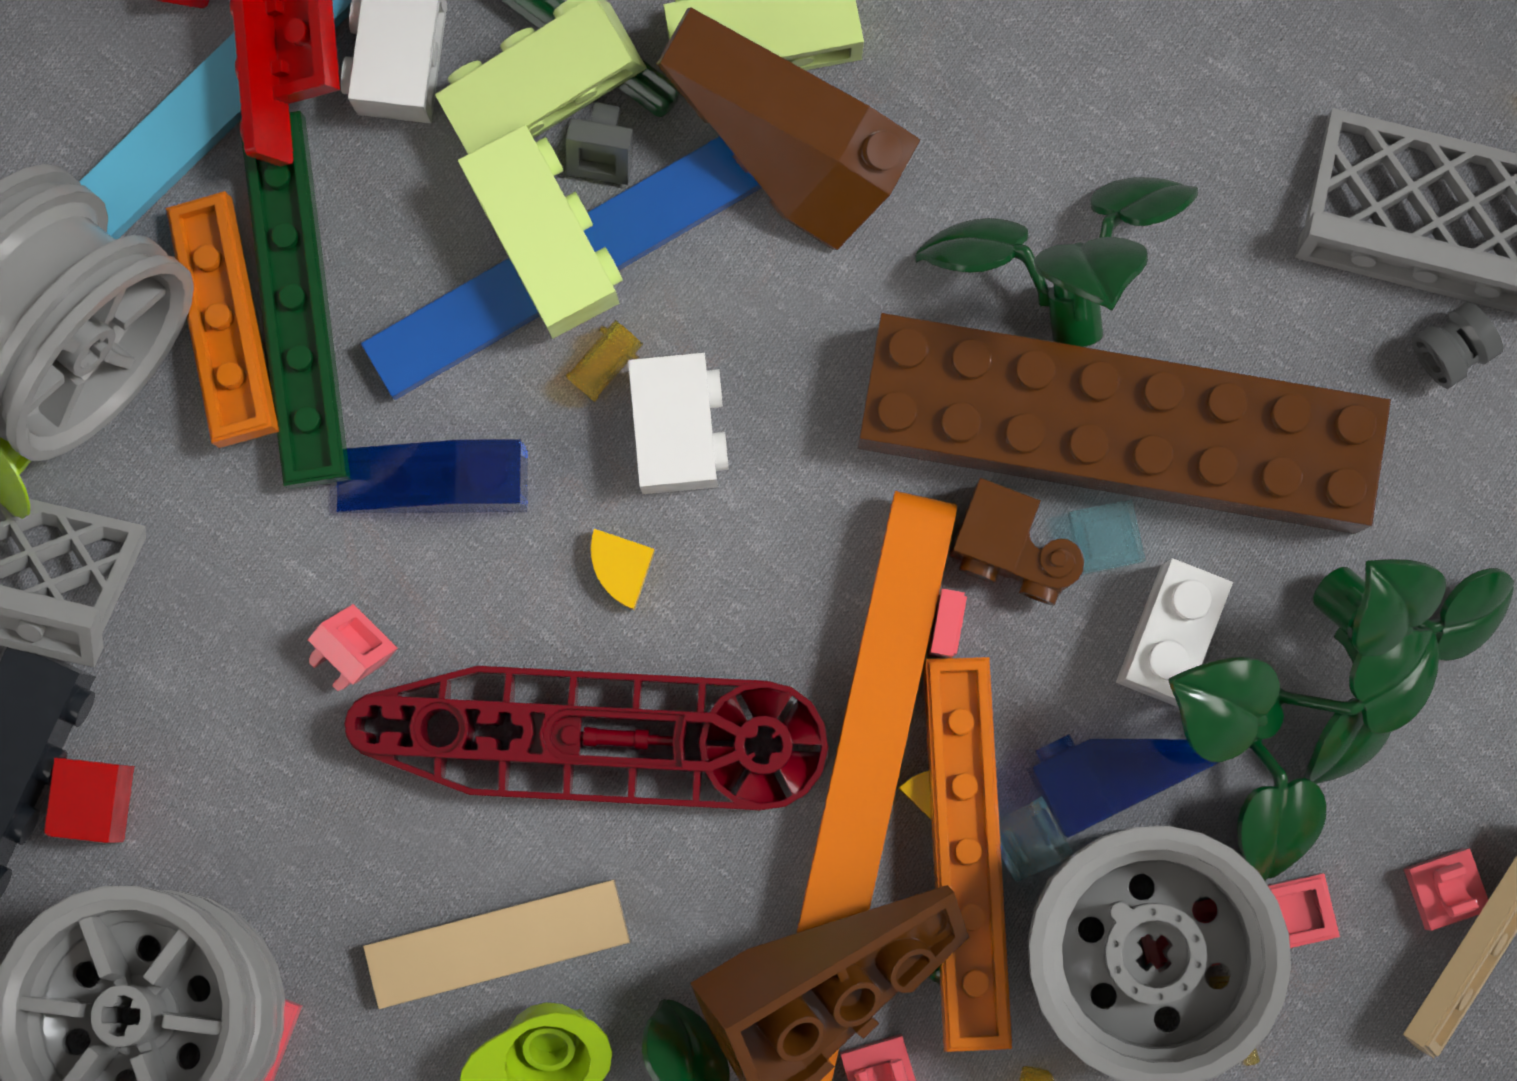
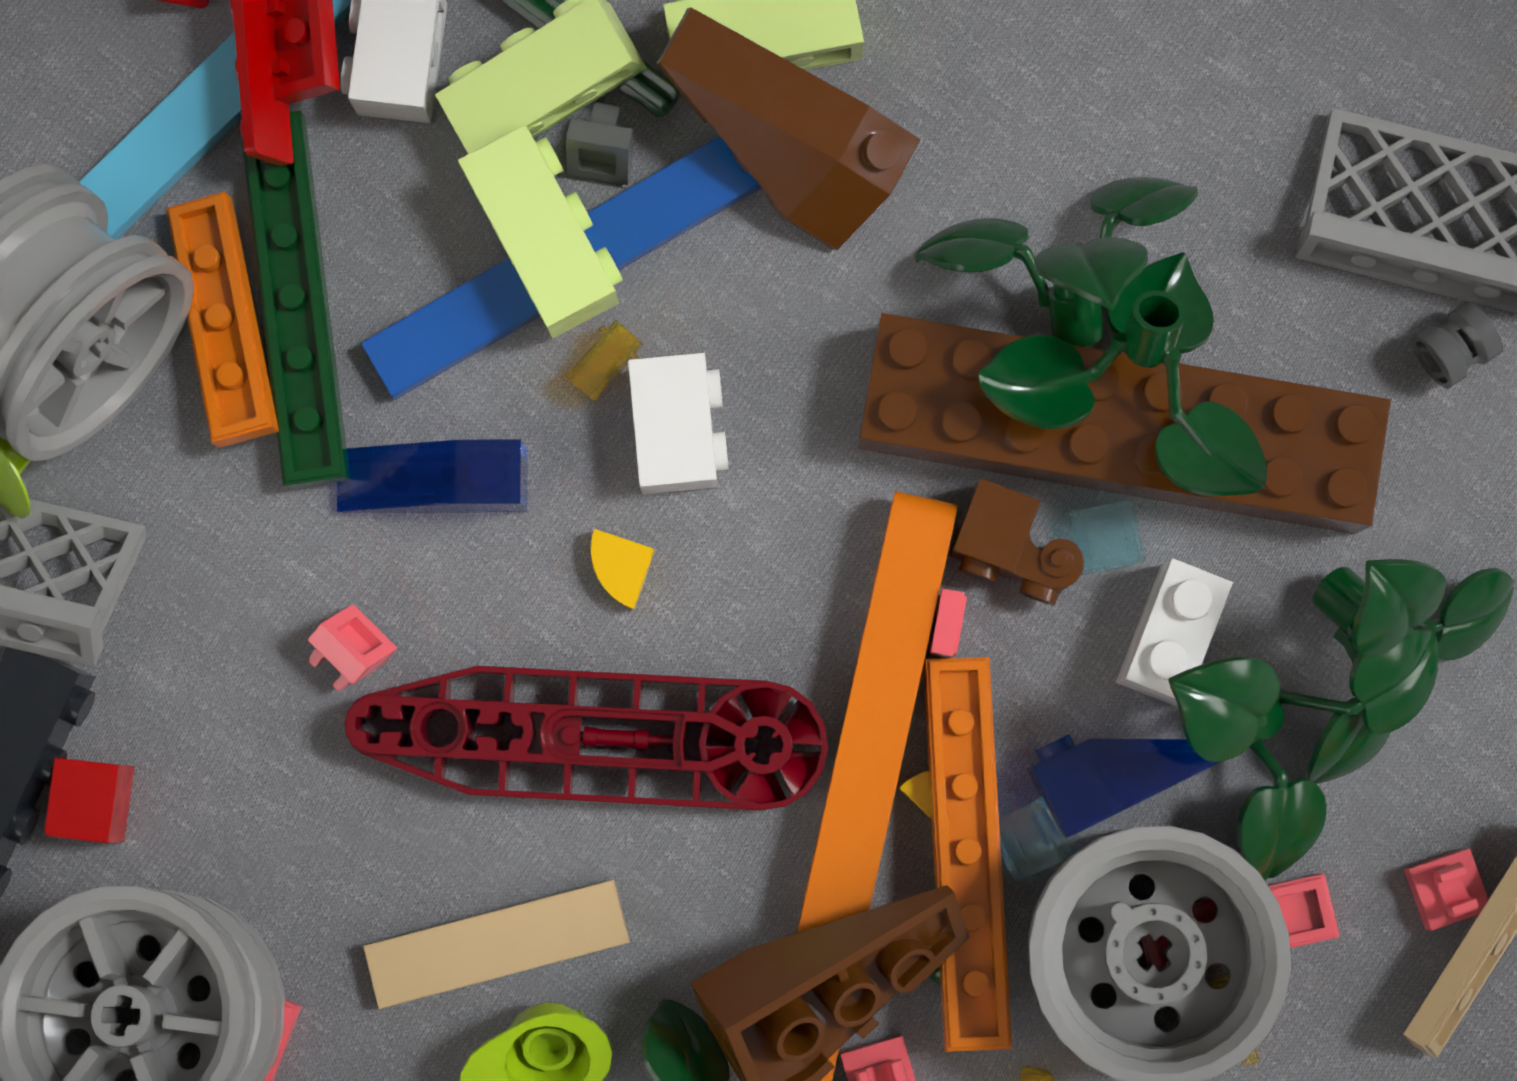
(1154, 322): none -> dark green plant

